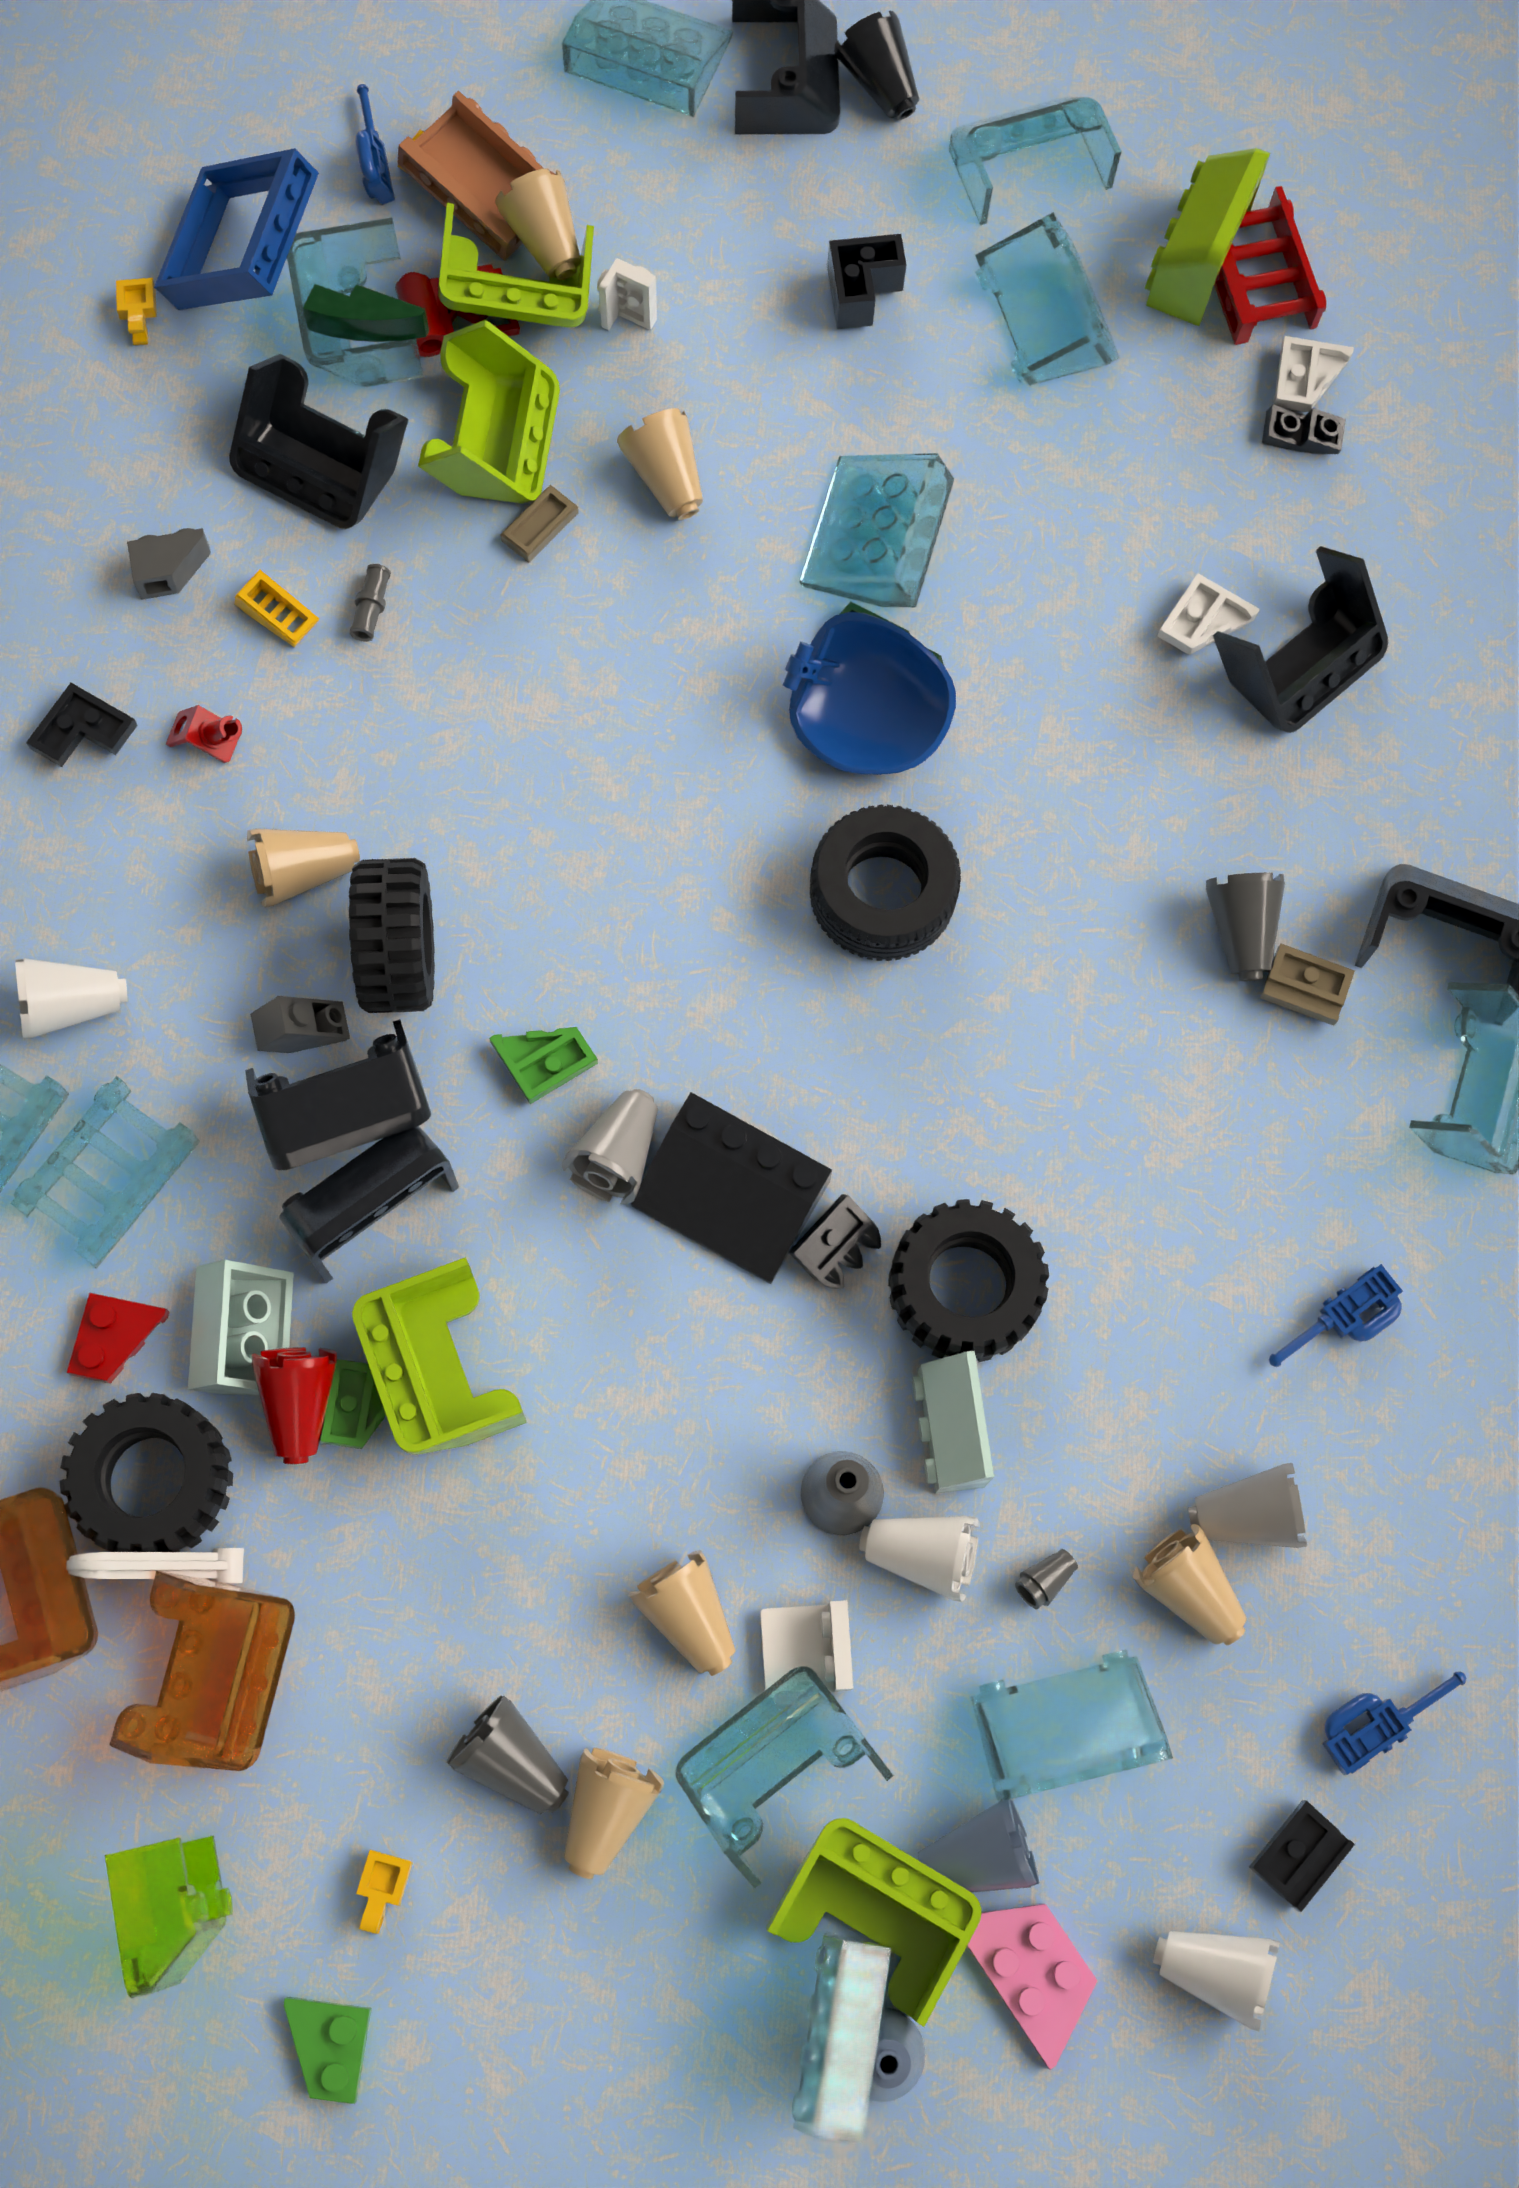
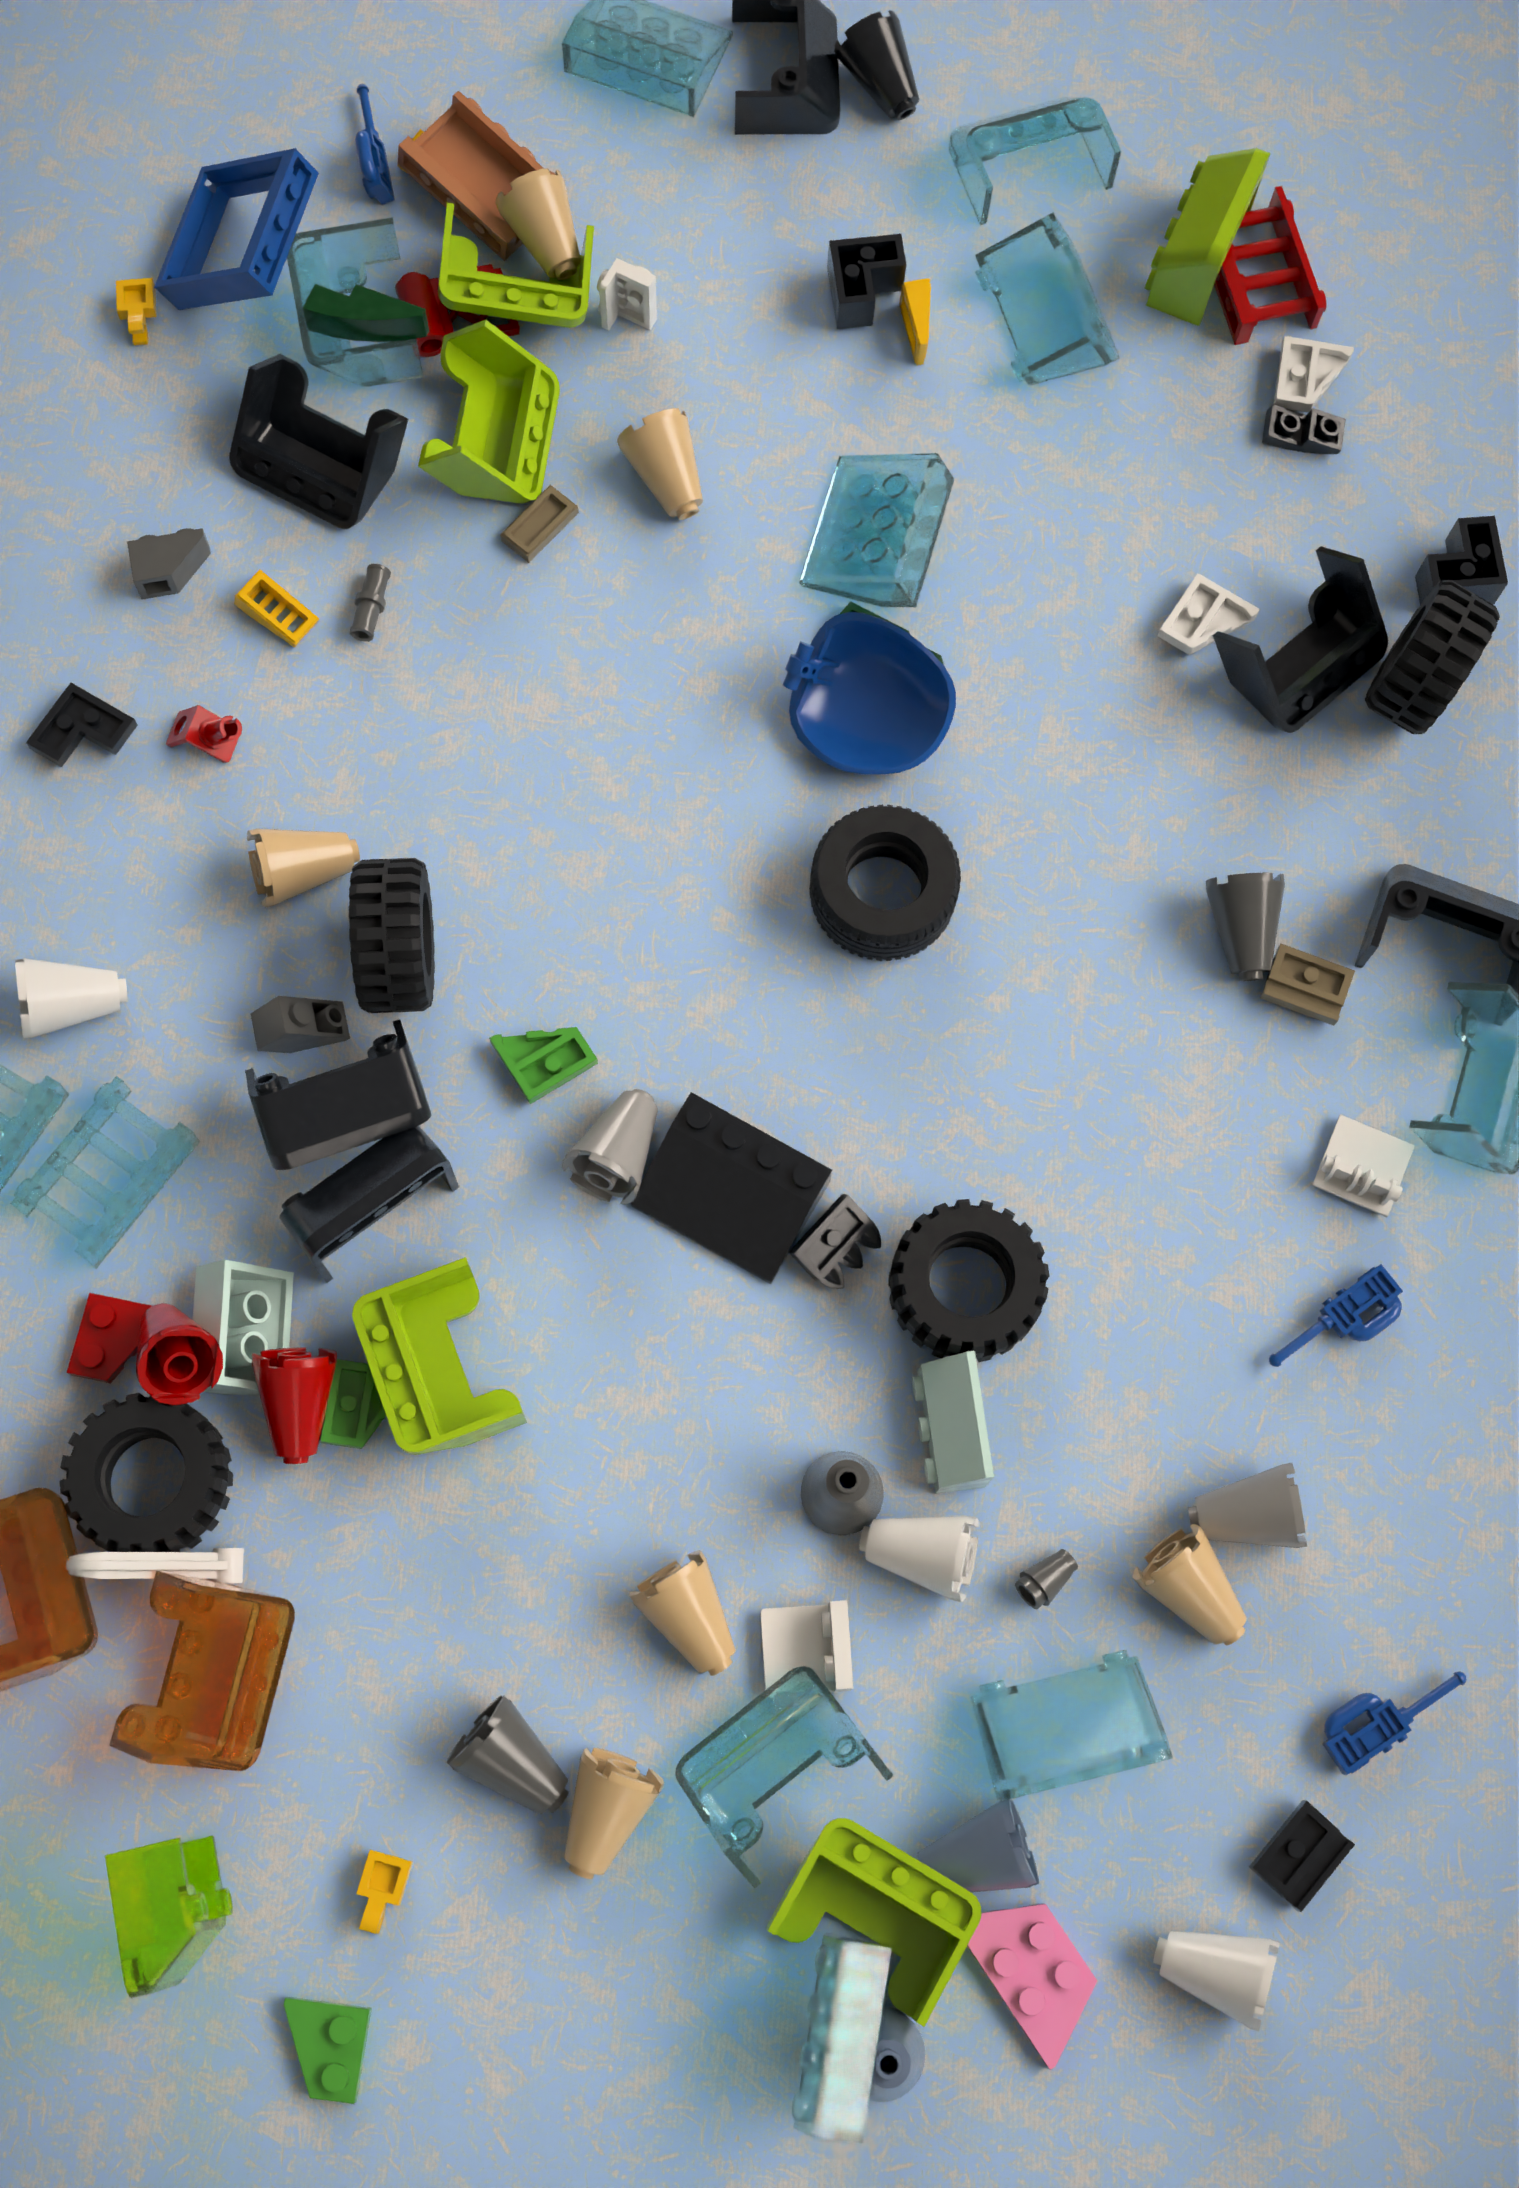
(175, 1356): none -> red cone
(916, 314): none -> yellow slope
(1363, 1165): none -> white hinge
(1432, 657): none -> black tyre
(1471, 560): none -> black brick

